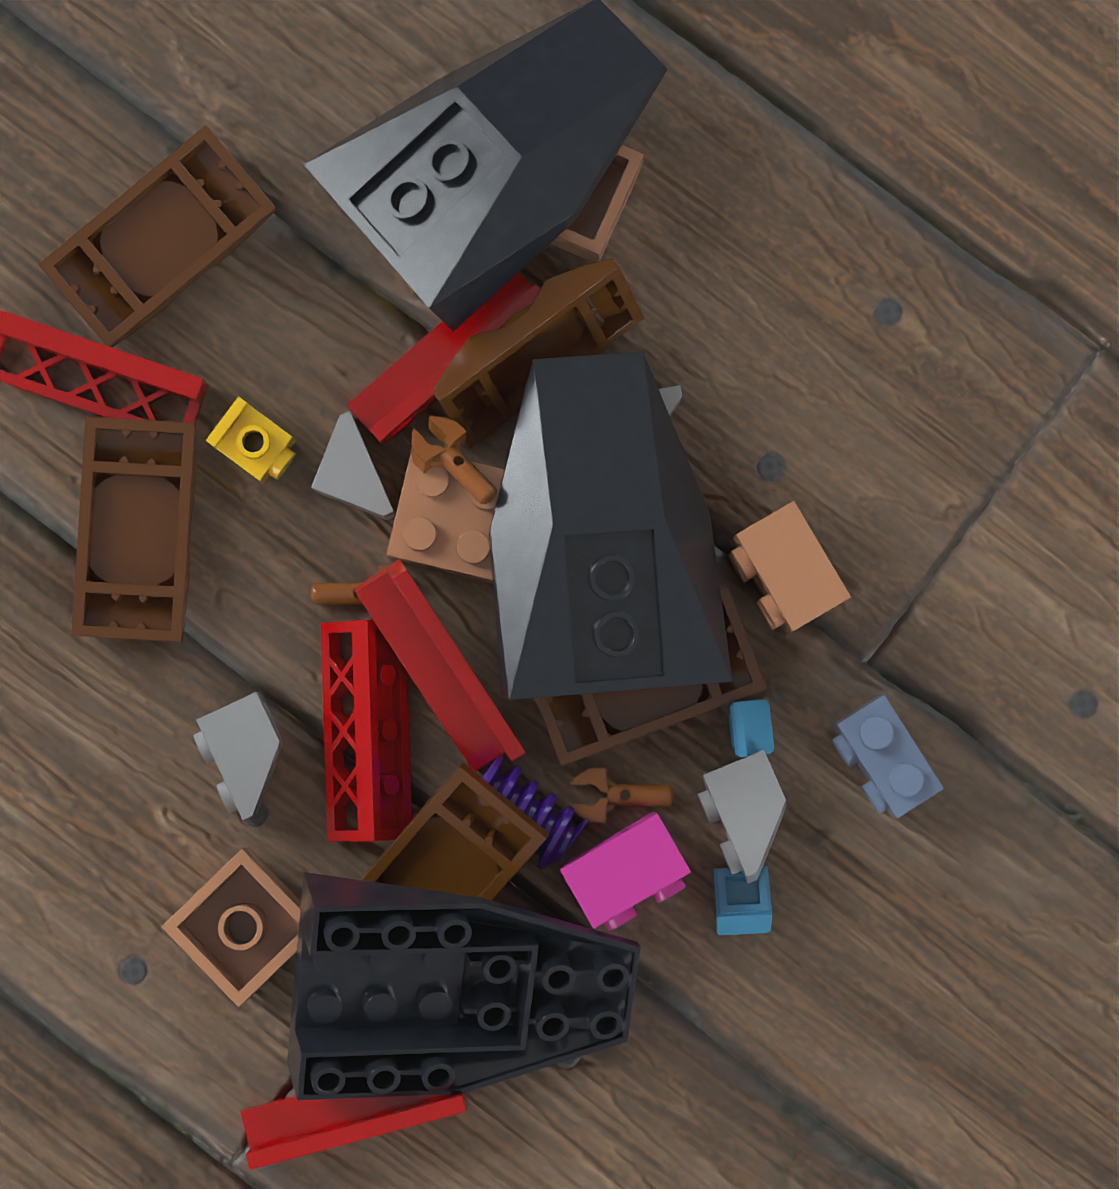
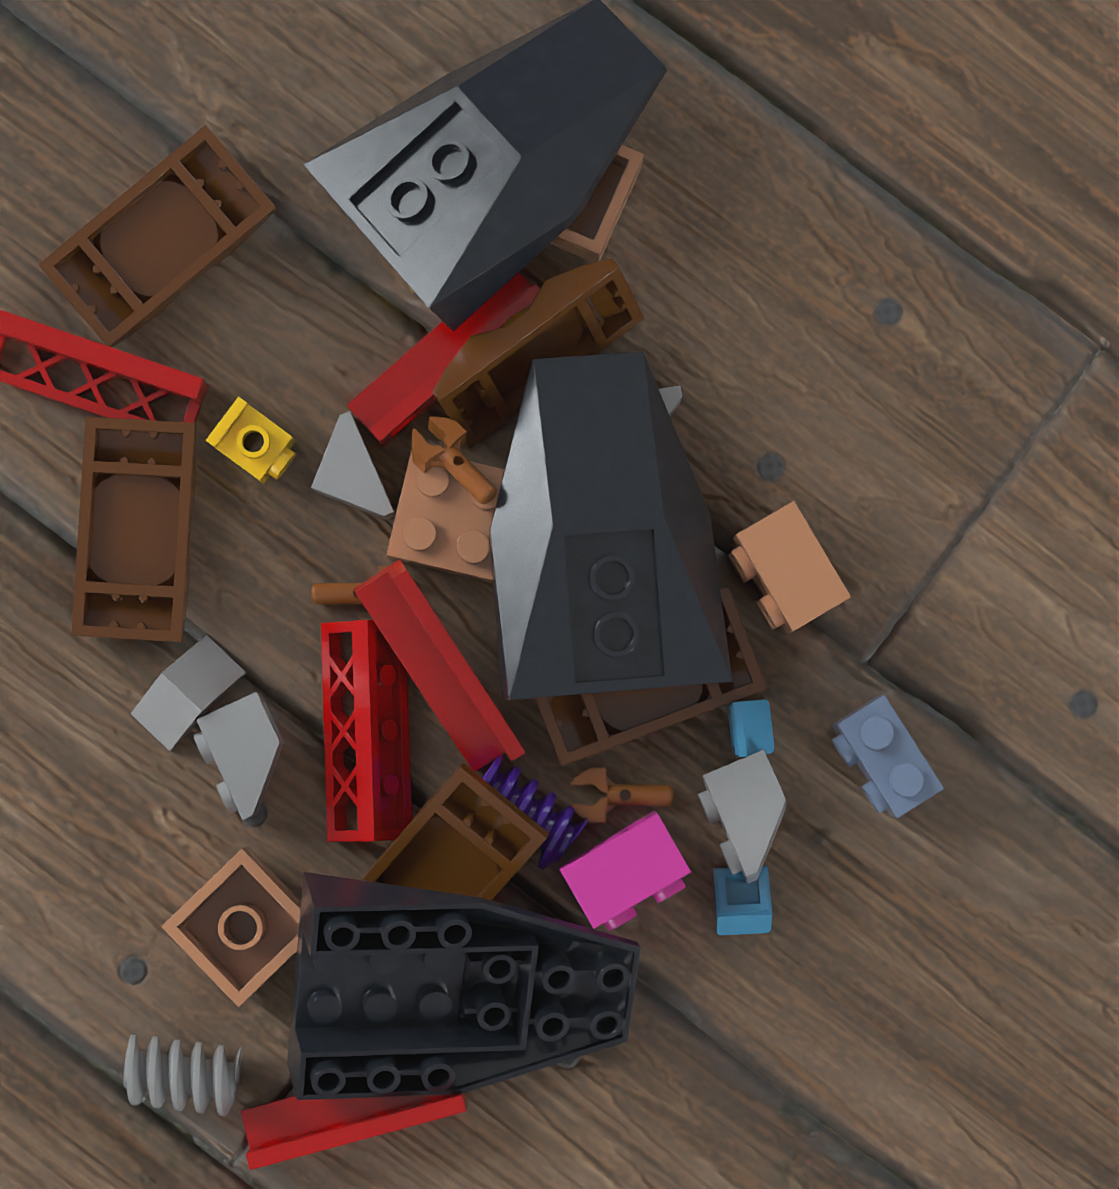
(181, 1076): none -> light grey piece
(187, 692): none -> light grey slope

